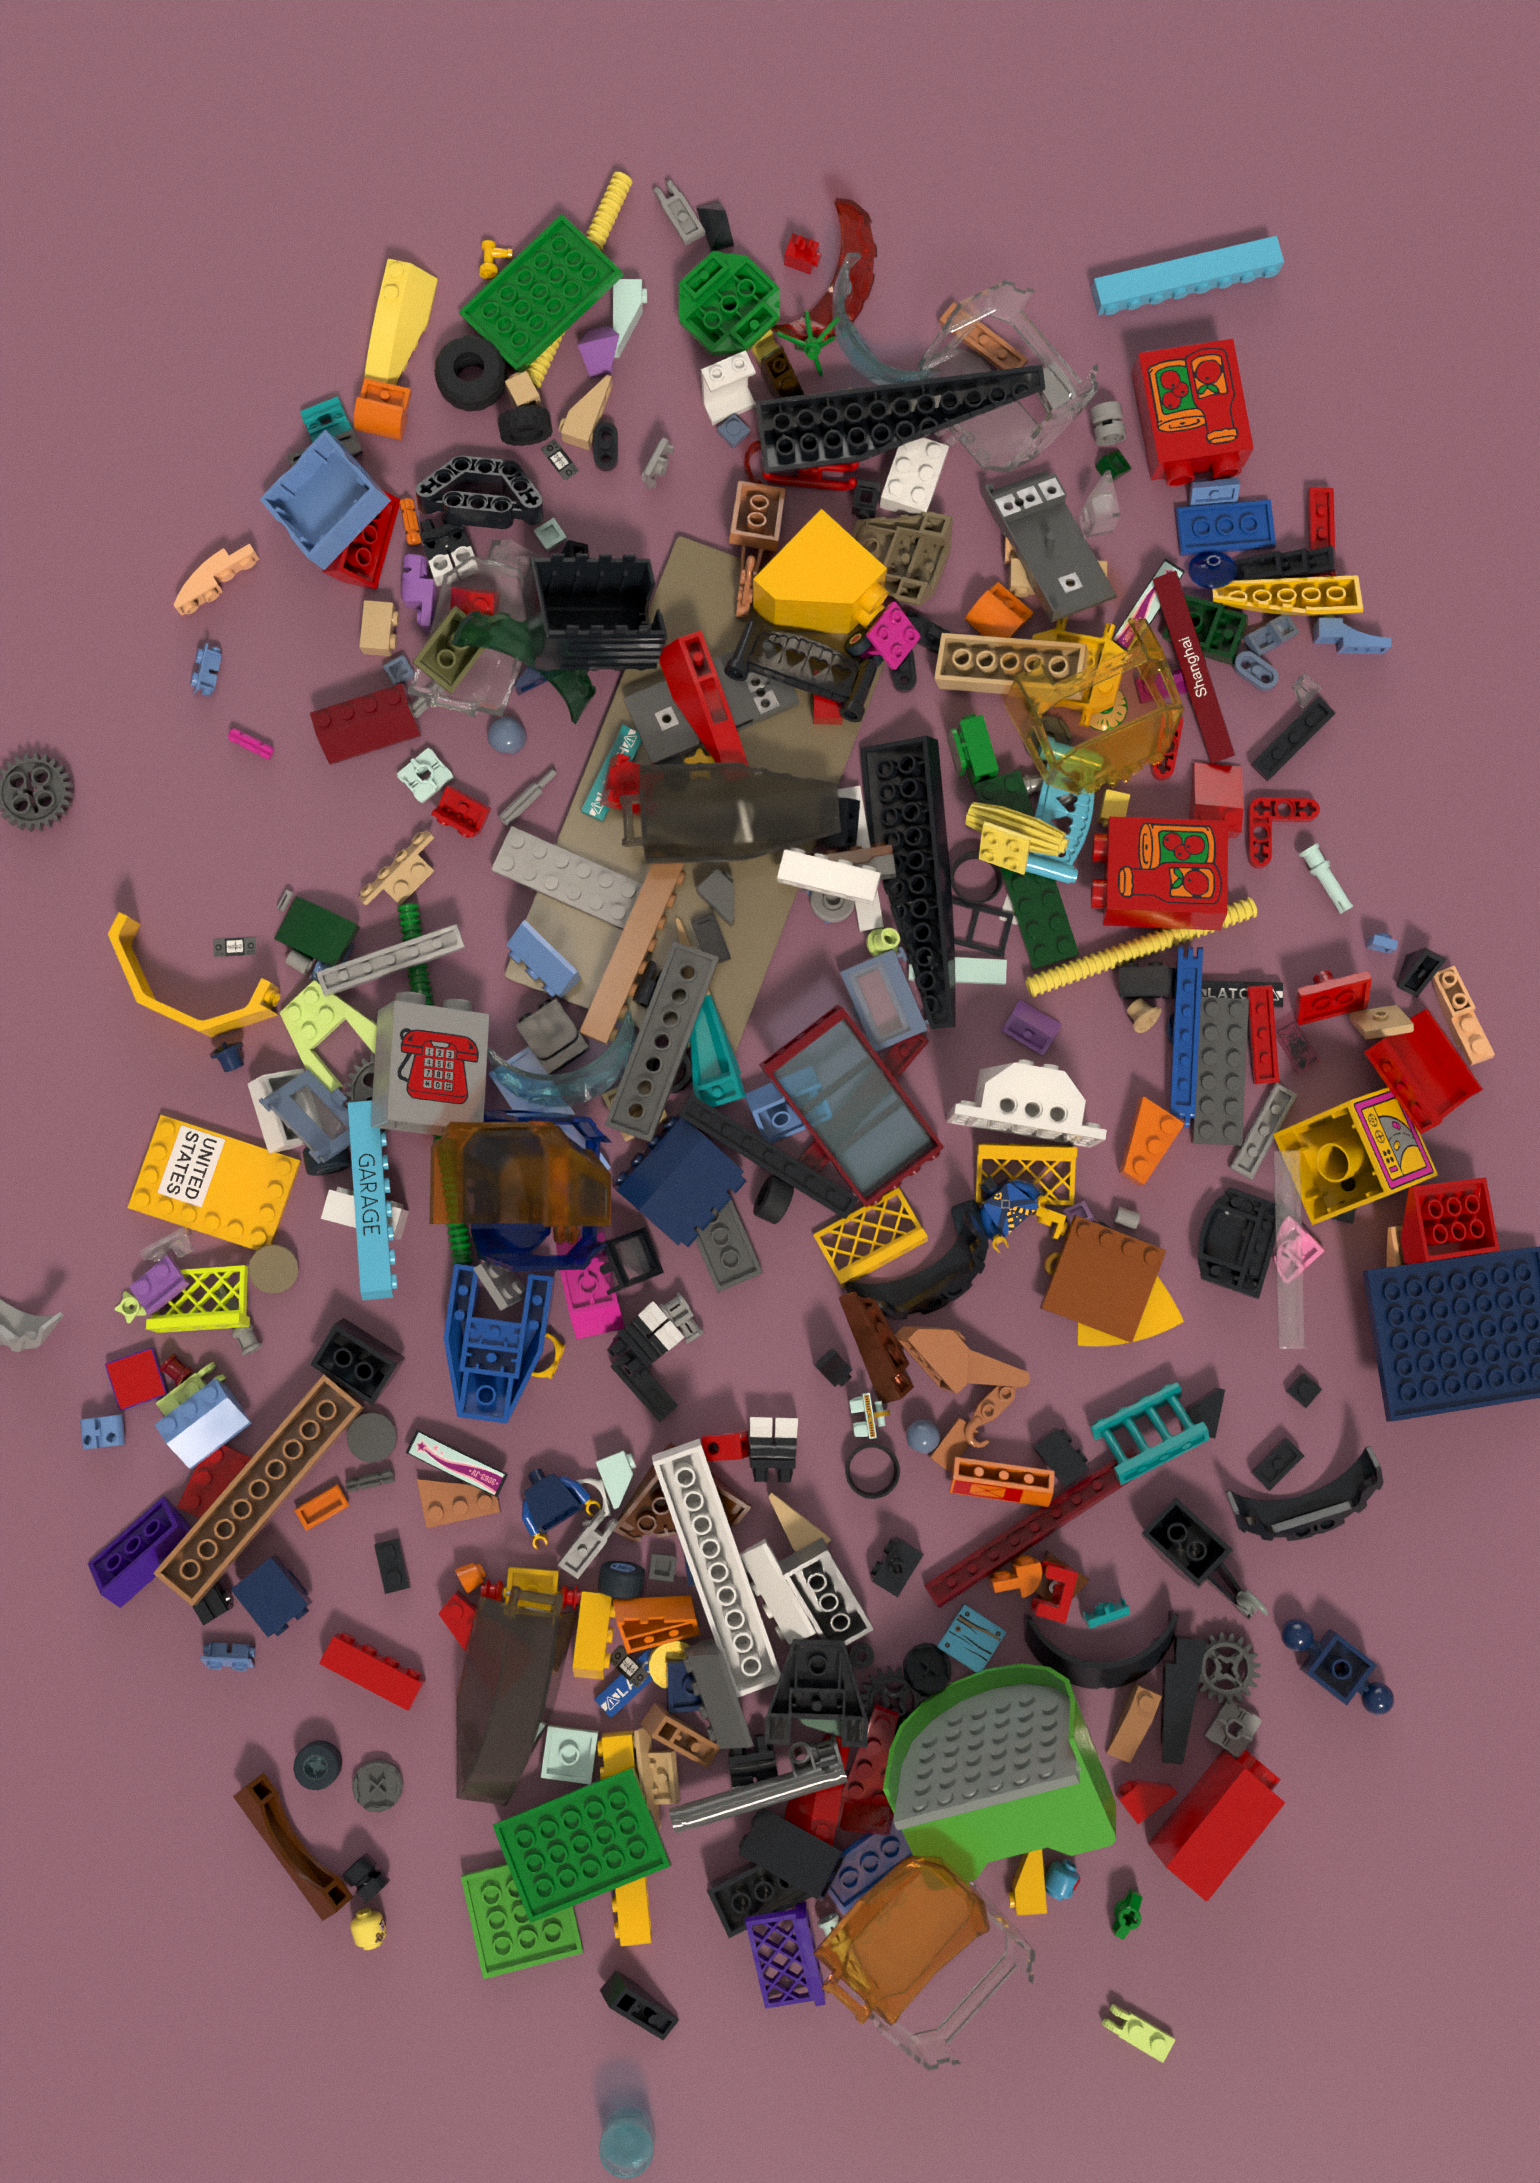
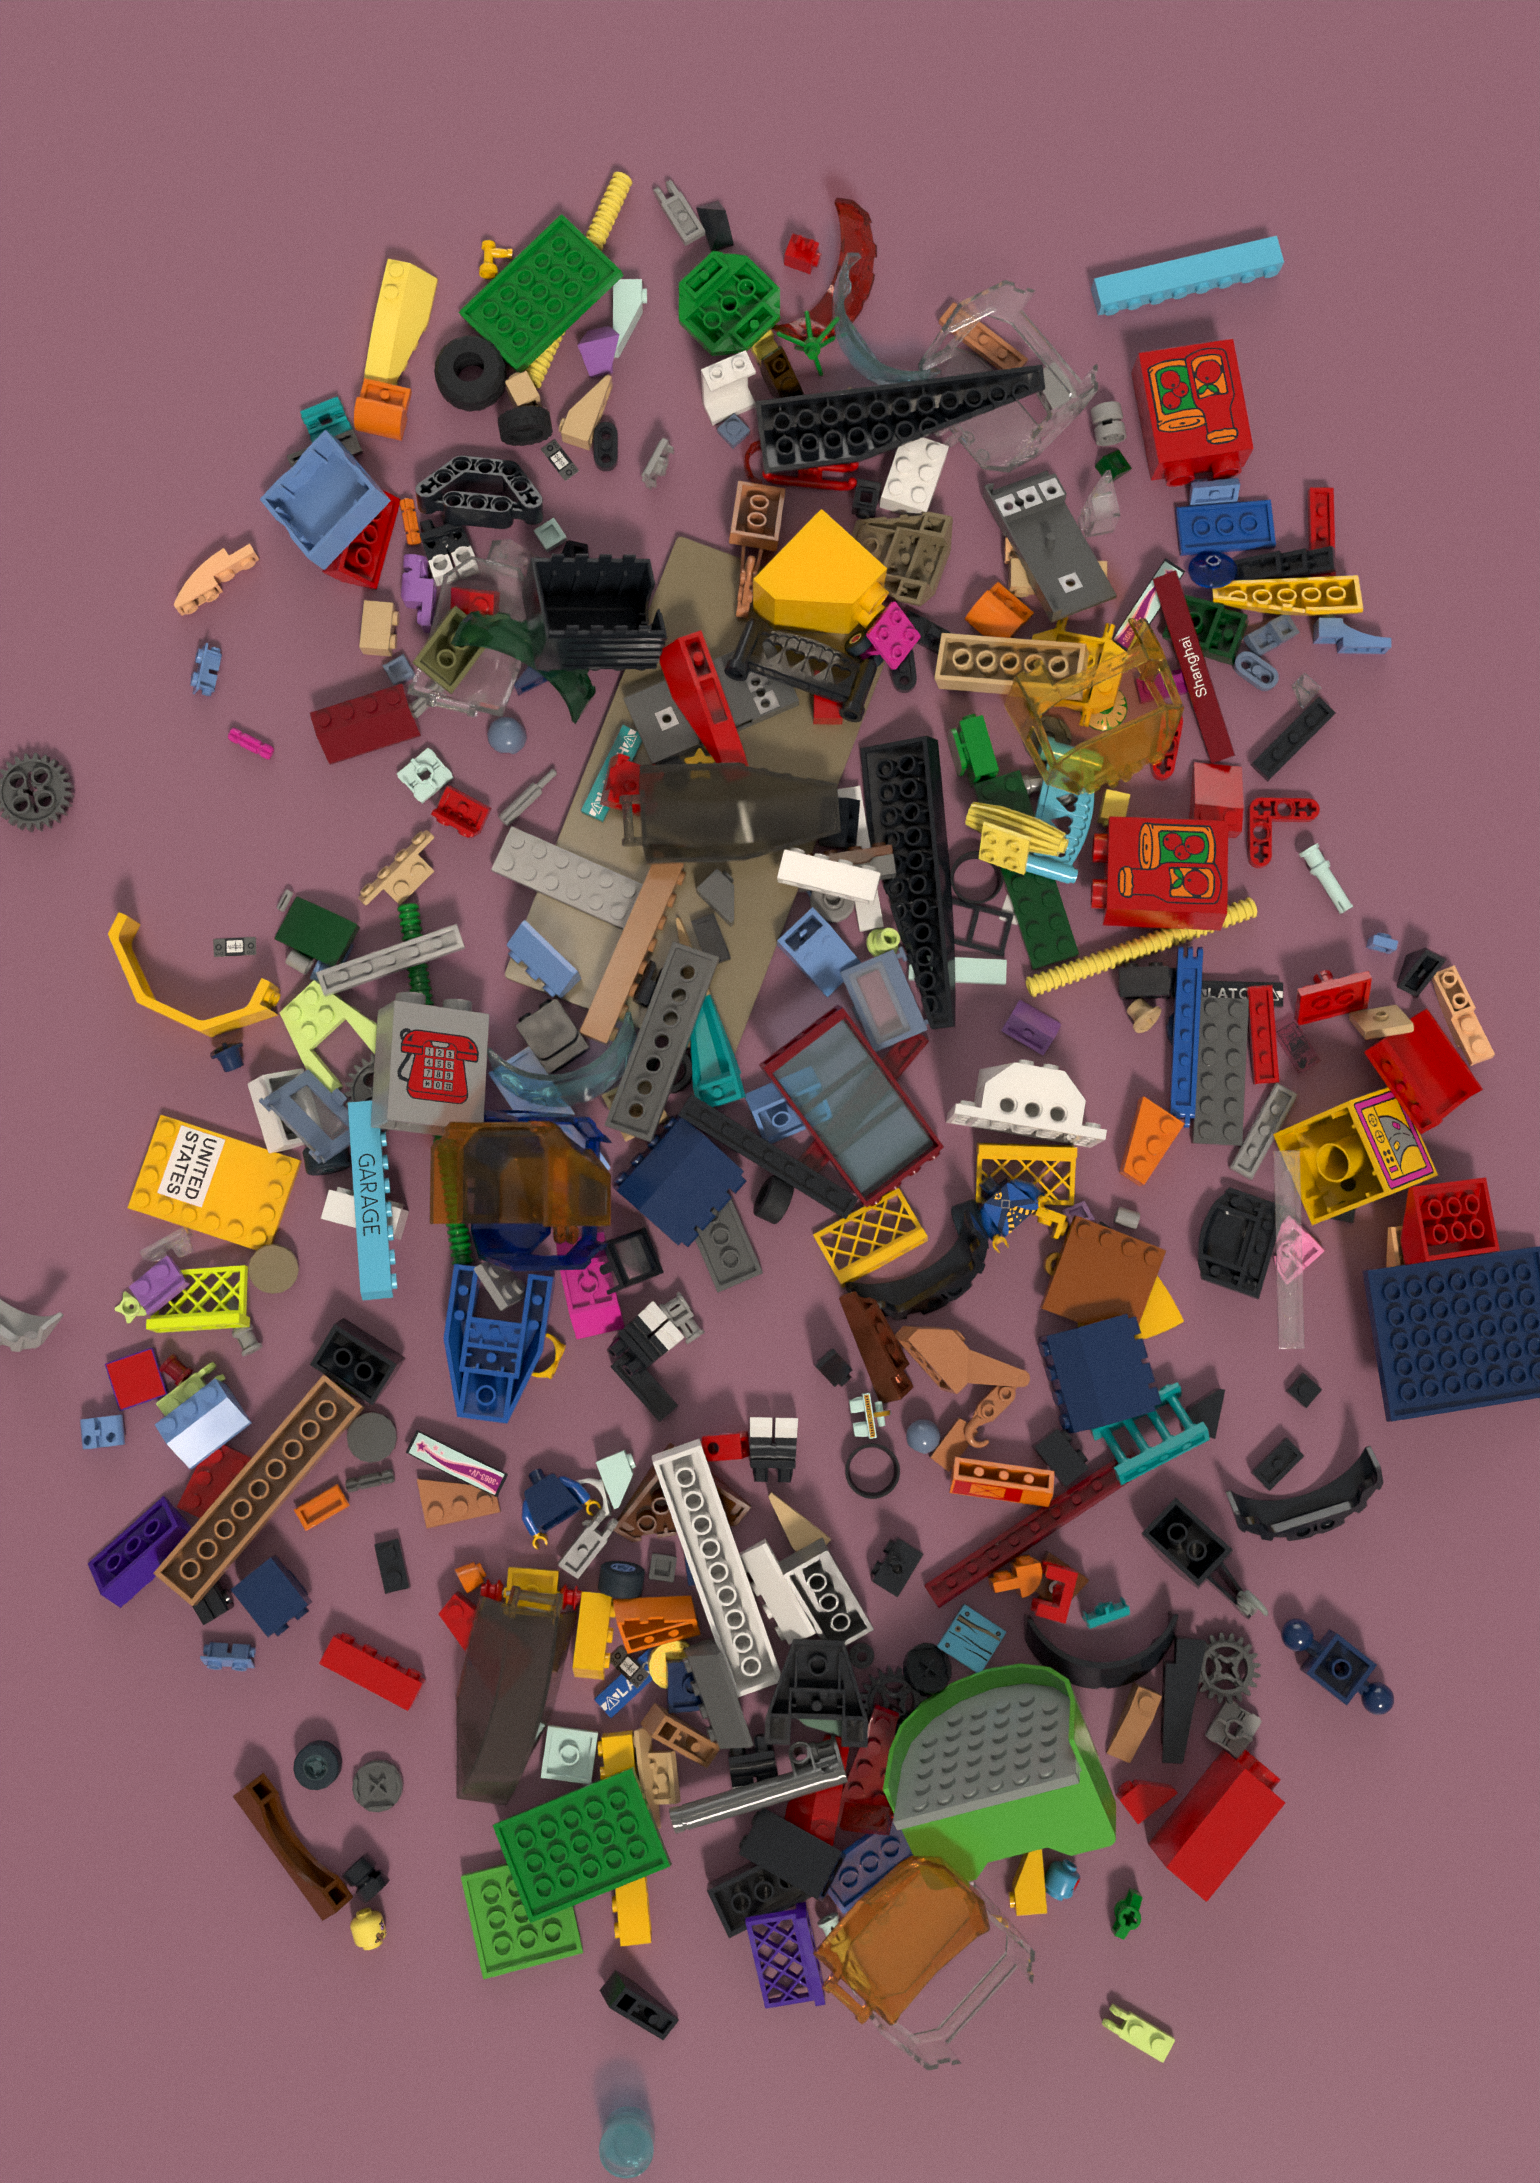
(817, 951): none -> medium blue slope
(1099, 1373): none -> dark blue hinge

